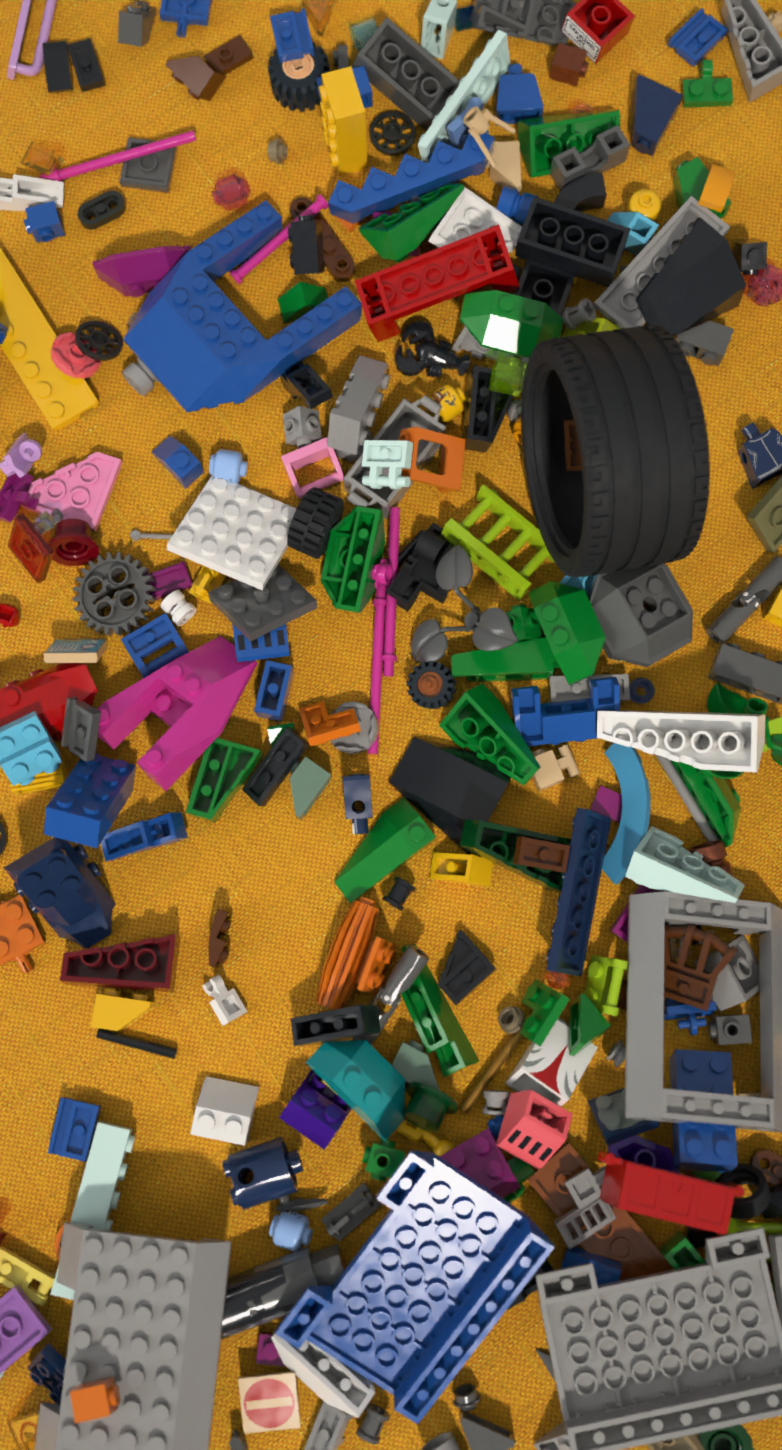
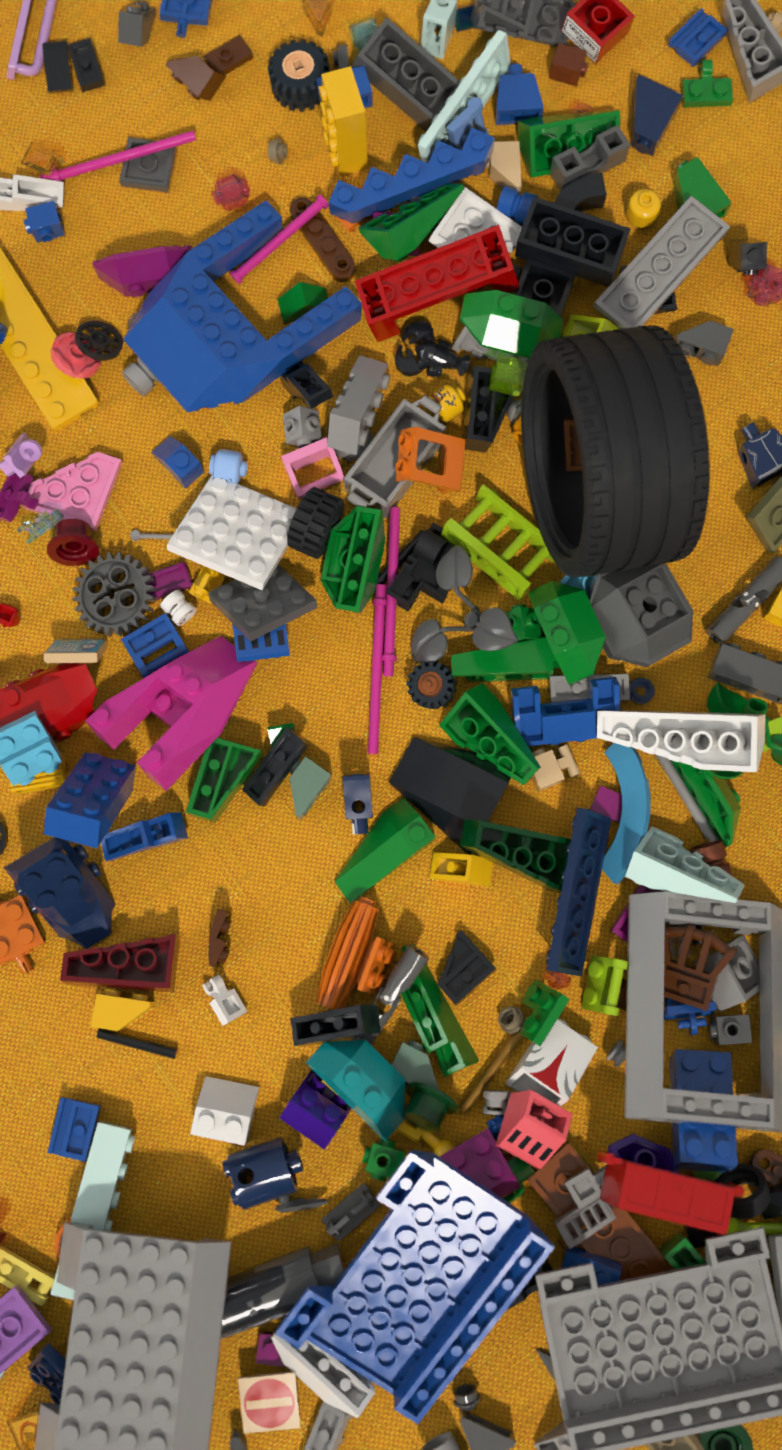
(30, 548): clear red plate -> none
(80, 728): dark grey plate -> none
(95, 1399): orange brick -> none
(100, 209): pearl dark grey plate -> none
(274, 691): blue brick -> none
(290, 1230): light blue head -> none
(292, 35): blue plate -> none
(307, 245): black brick -> none
(324, 727): orange plate -> none
(361, 740): light grey tile -> none
(373, 1423): dark grey bush -> none
(382, 573): dark pink plate -> none
(386, 454): light aqua plate -> none
(392, 133): pearl dark grey wheel -> none
(399, 893): black bush -> none
(478, 124): tan plant -> none
(541, 854): reddish brown plate -> none
(579, 314): light grey bush -> none
(585, 1024): green slope -> none
(610, 1114): piece -> none
(641, 230): medium azure slope -> none
(694, 282): black wedge -> none
(717, 188): light orange slope -> none

